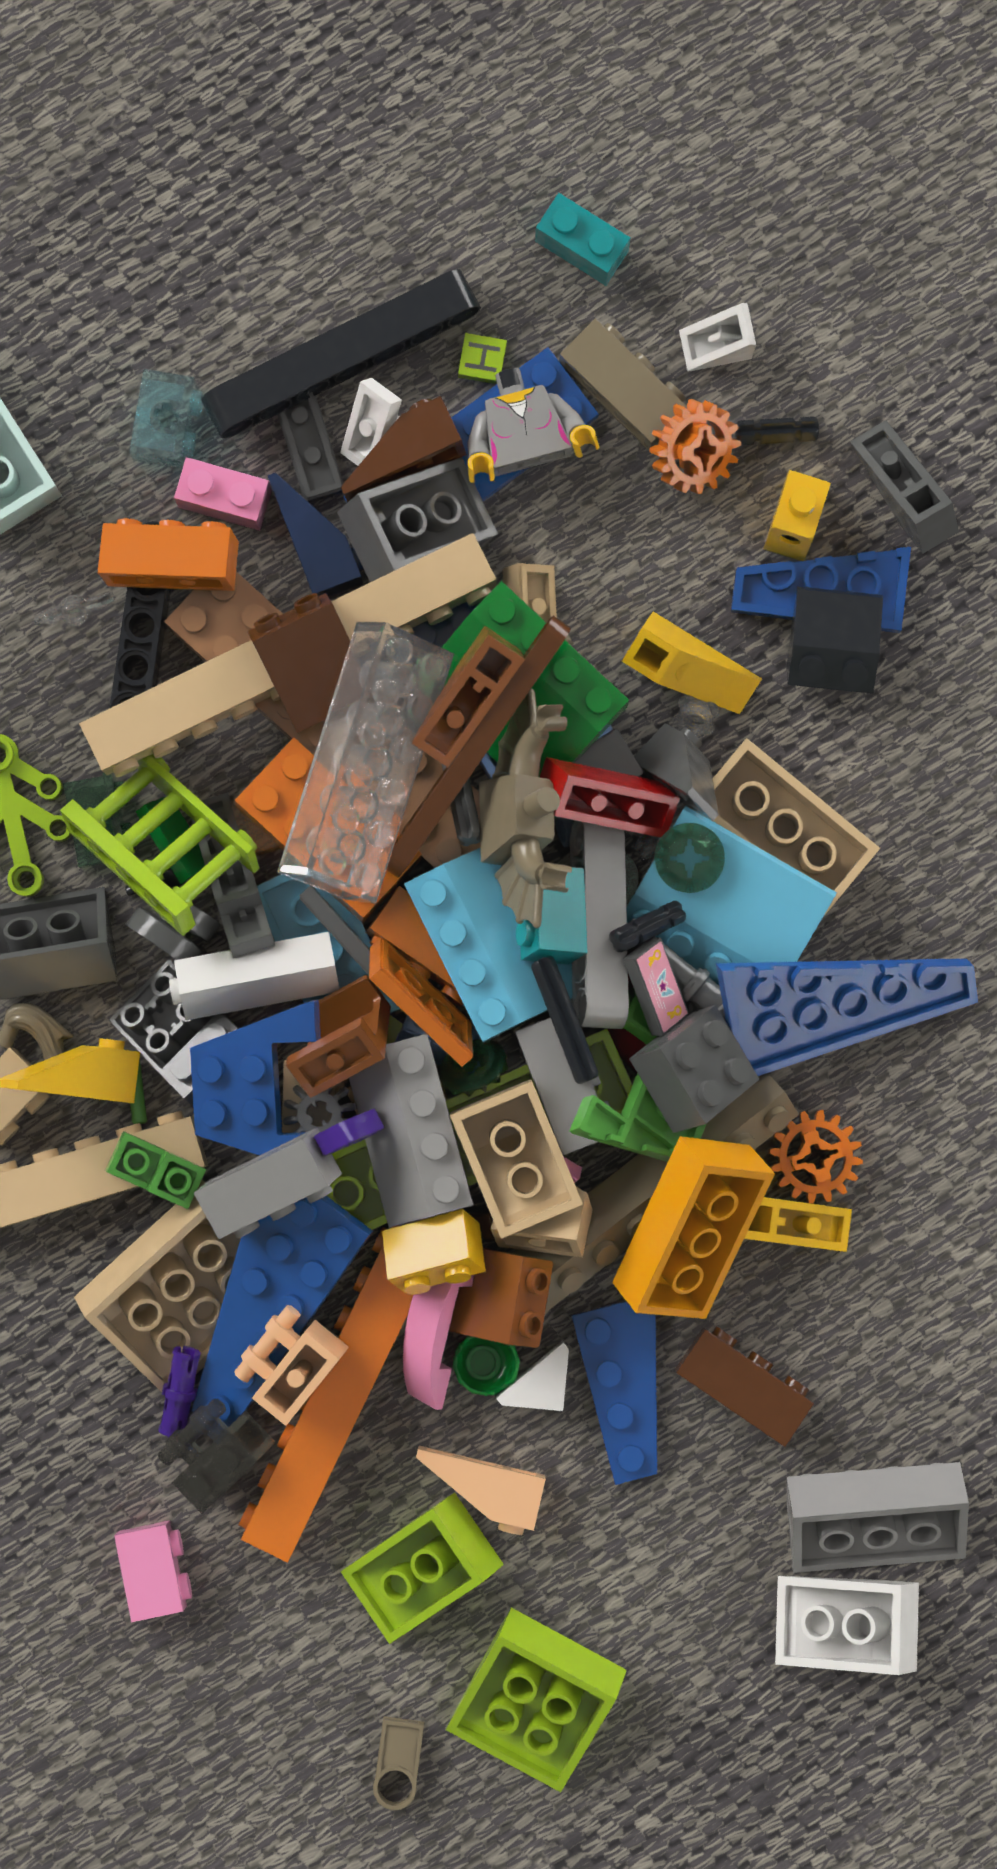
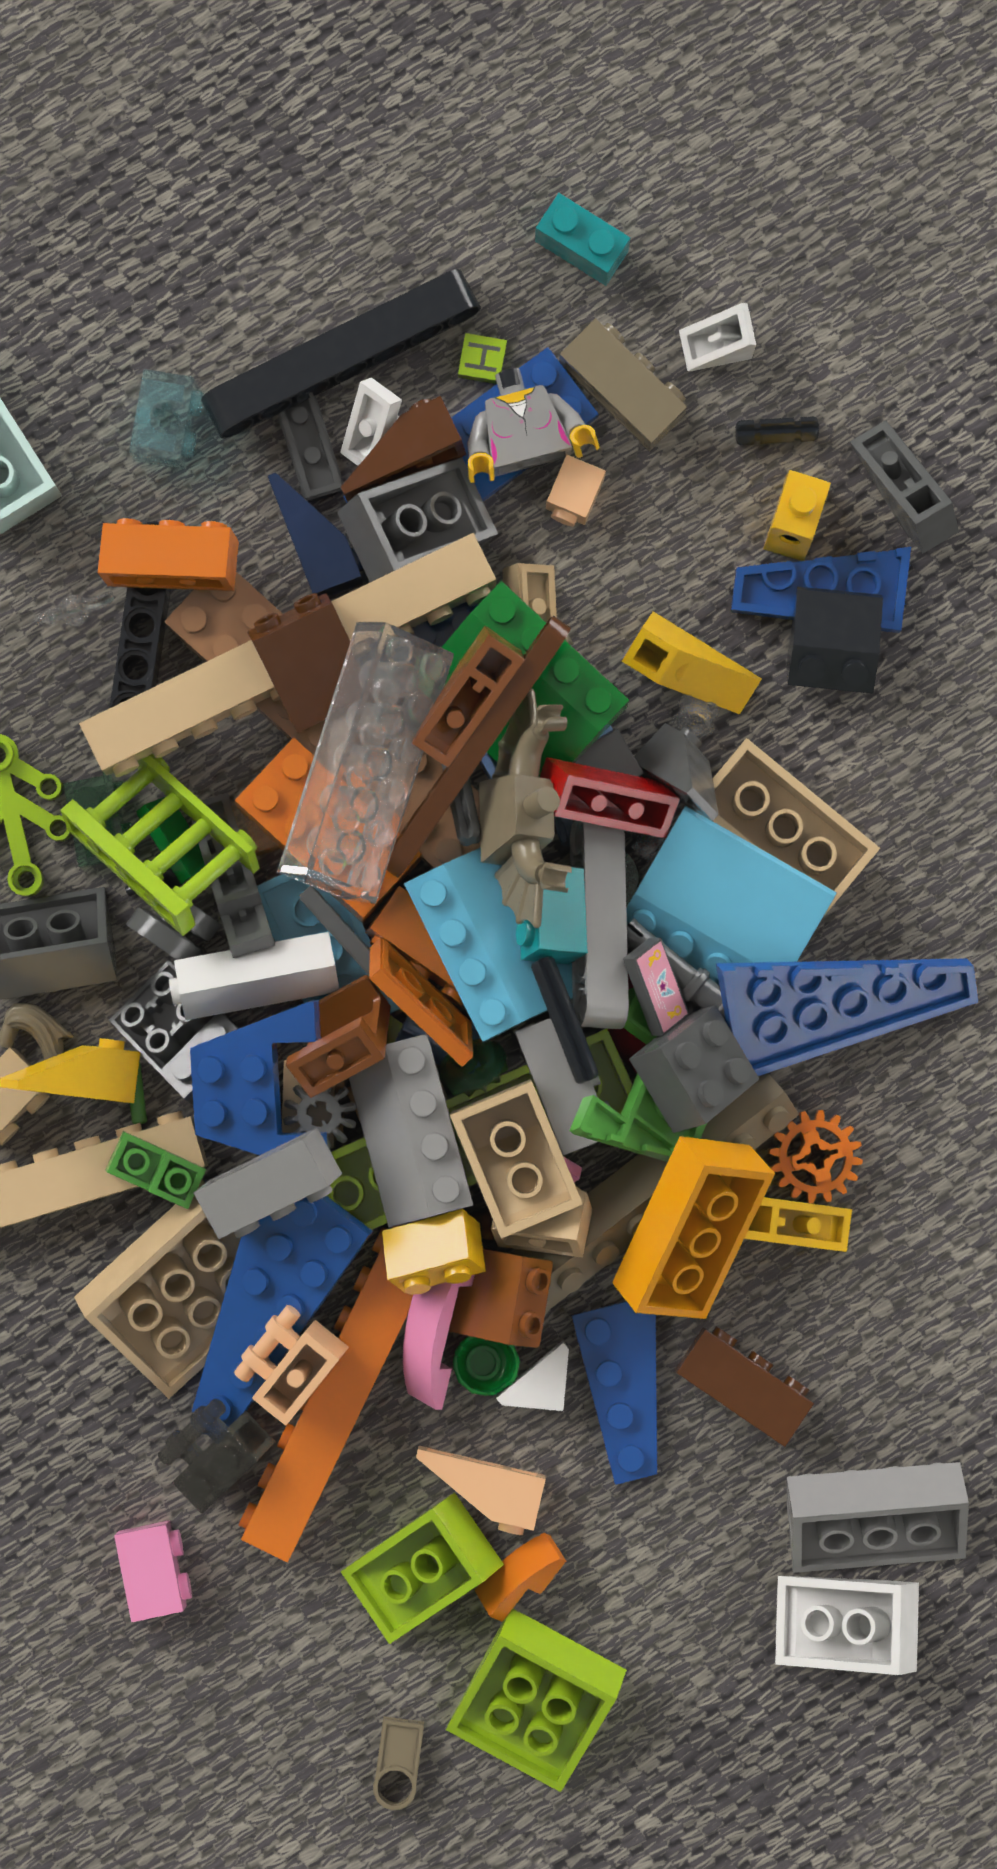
(179, 1389): dark purple pin -> none
(223, 493): bright pink brick -> none
(349, 1132): dark purple beam -> none
(526, 1568): none -> orange slope
(574, 491): none -> light nougat brick
(647, 926): black axle -> none
(692, 442): orange gear -> none
(704, 843): clear green gear -> none

